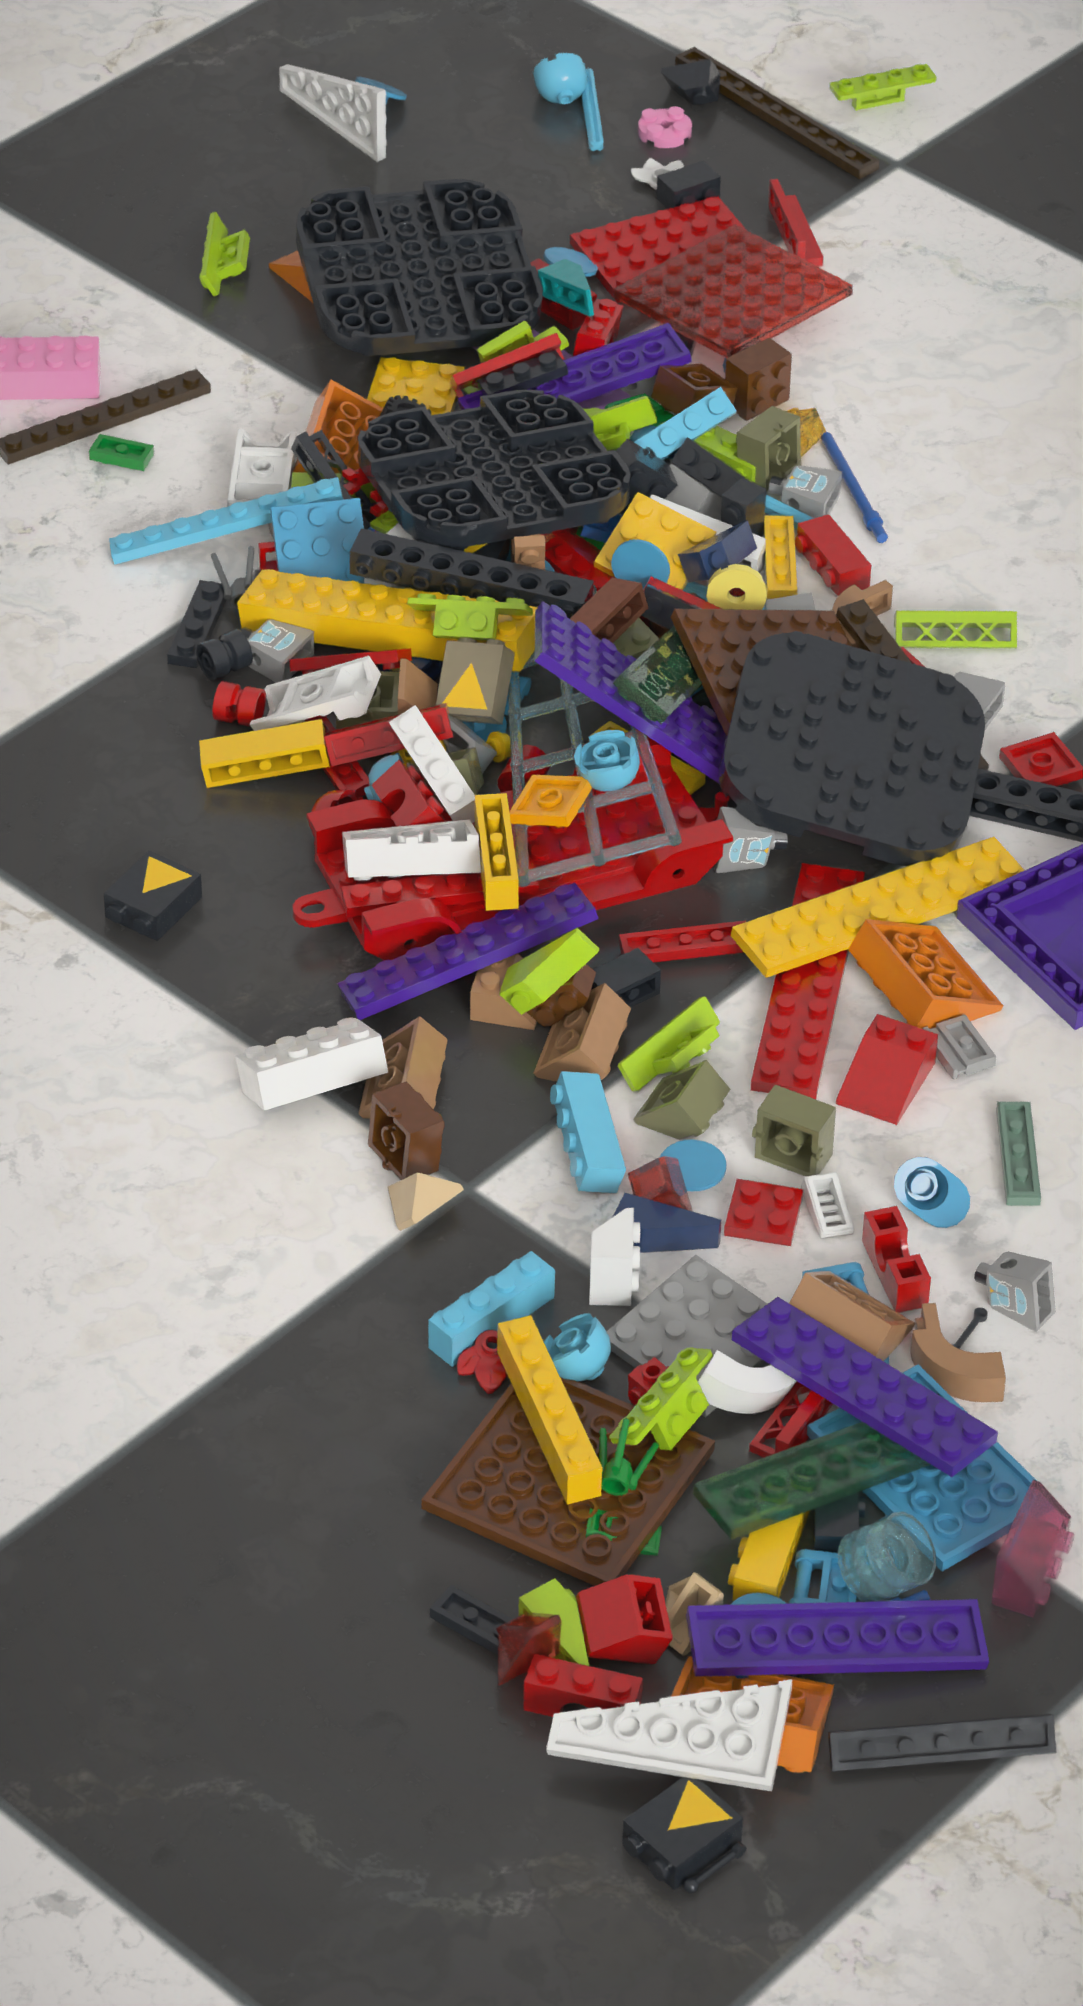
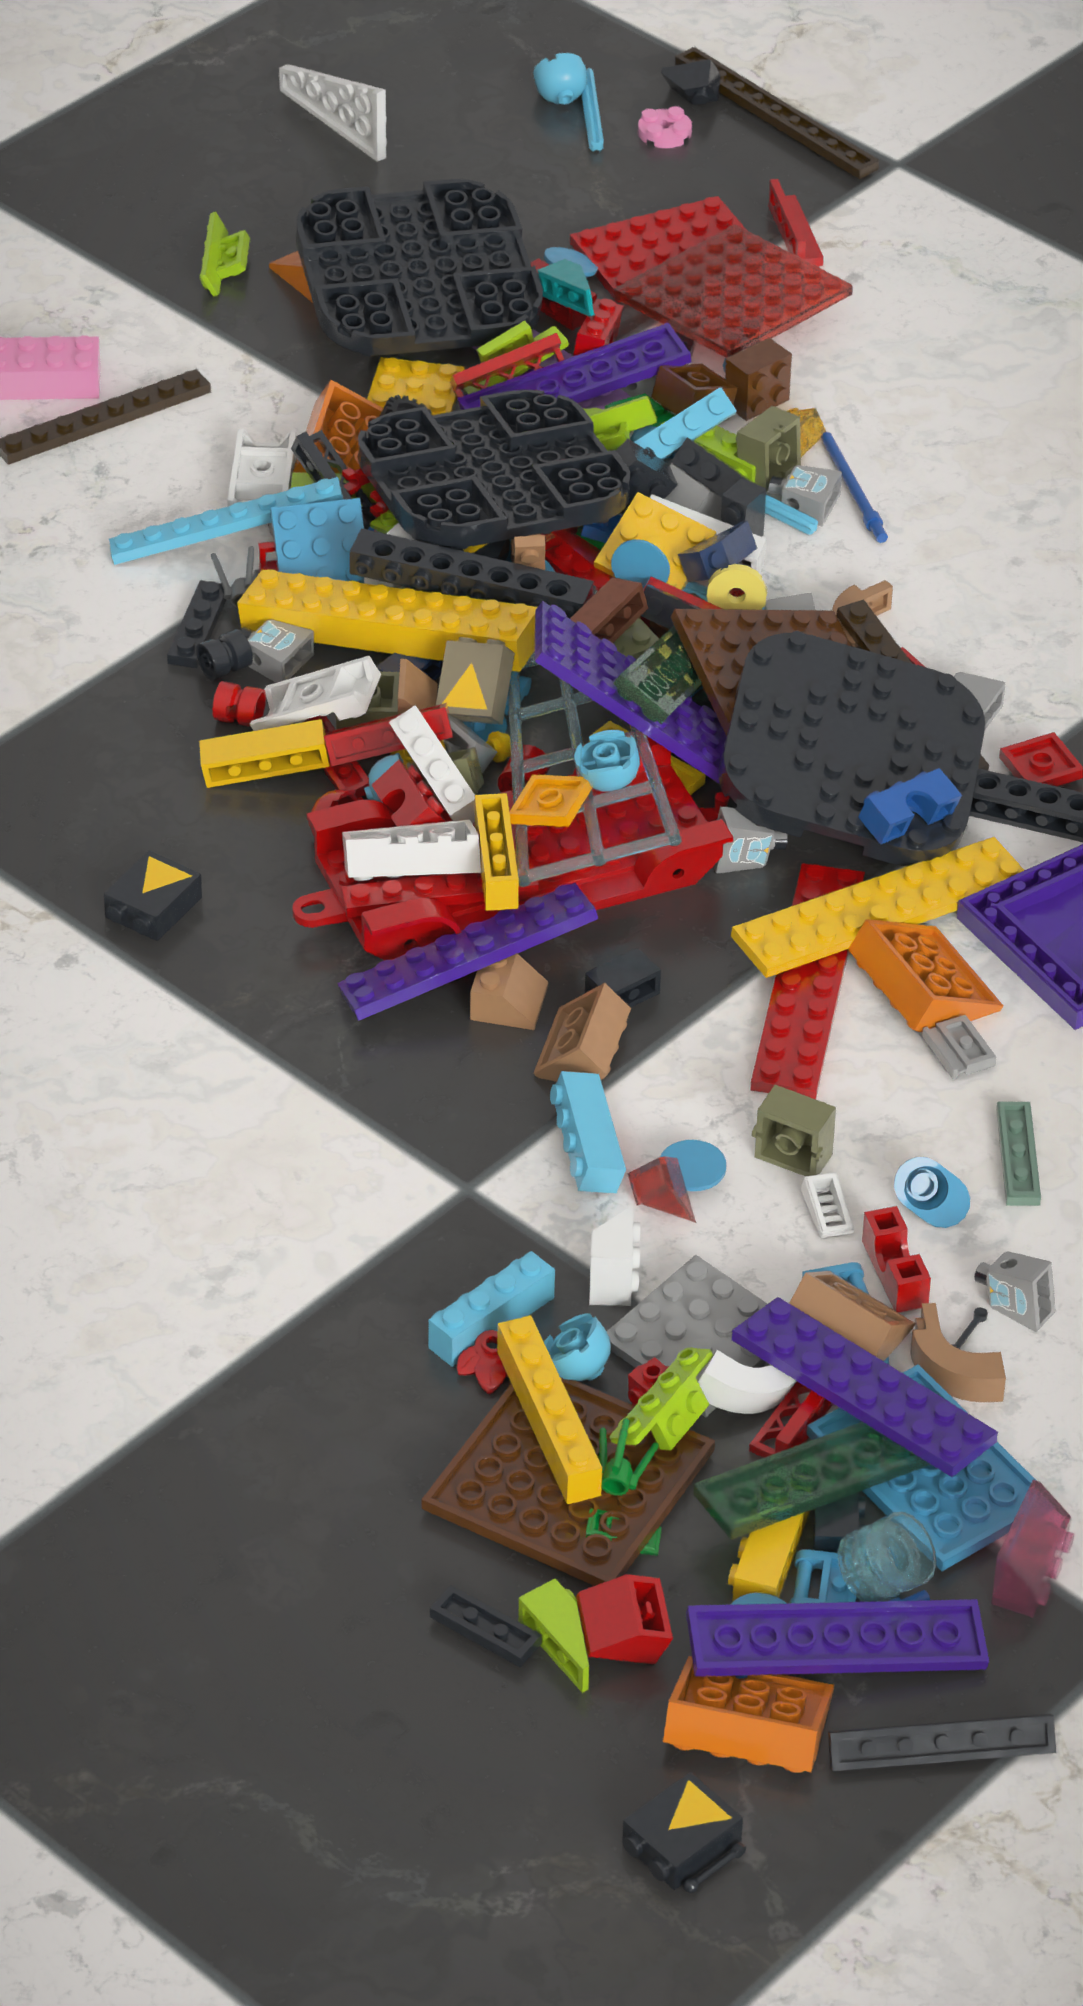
(121, 452): green plate -> none
(311, 1063): white brick -> none
(389, 91): dark azure piece -> none
(389, 659): red plate -> none
(405, 1131): reddish brown brick -> none
(413, 1056): medium nougat slope -> none
(419, 1196): tan slope -> none
(465, 618): lime bracket -> none
(522, 1639): clear red slope -> none
(524, 375): black plate -> none
(544, 971): lime slope -> none
(559, 1682): red arch -> none
(566, 999): reddish brown brick -> none
(652, 169): white plate -> none
(670, 1227): dark blue slope -> none
(673, 1045): lime bracket -> none
(682, 942): red plate -> none
(684, 1102): olive slope -> none
(685, 1593): tan slope -> none
(688, 185): black brick -> none
(694, 1736): white wing -> none
(763, 1212): red plate -> none
(780, 556): yellow plate -> none
(832, 554): red brick -> none
(881, 87): lime bracket -> none
(888, 1069): red slope -> none
(890, 811): none -> blue arch
(955, 620): lime fence -> none

